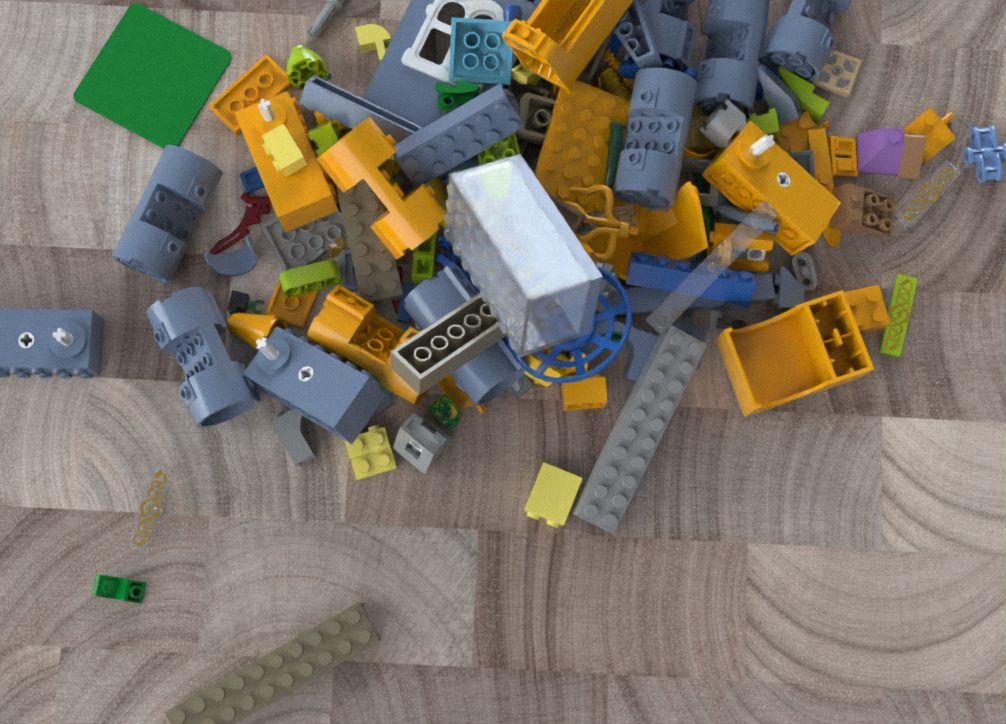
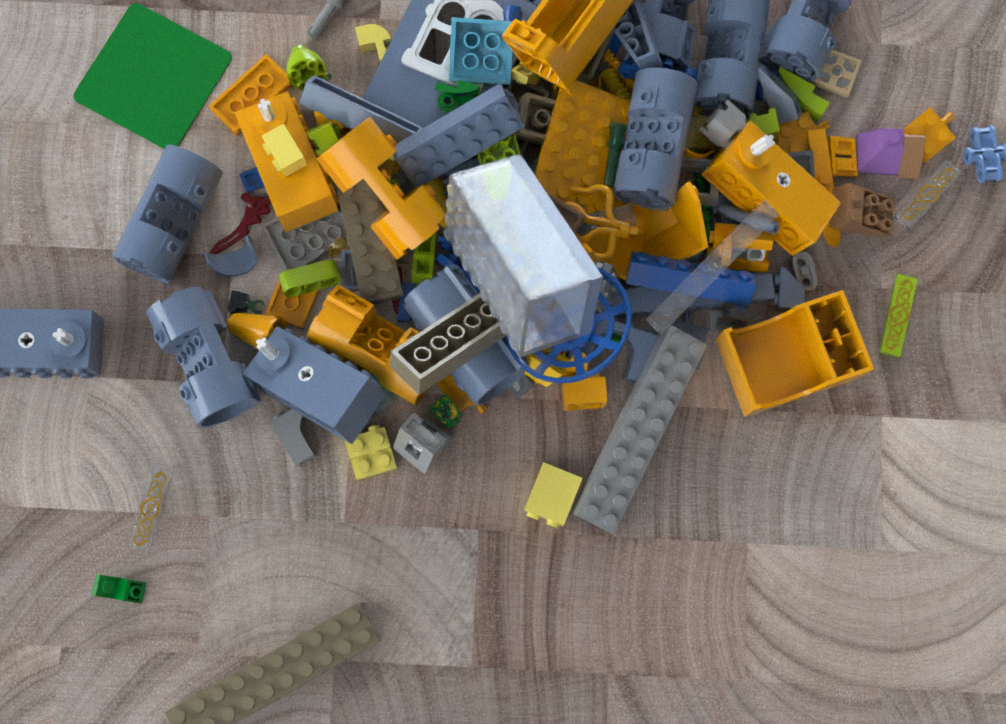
(868, 308): light orange brick -> none

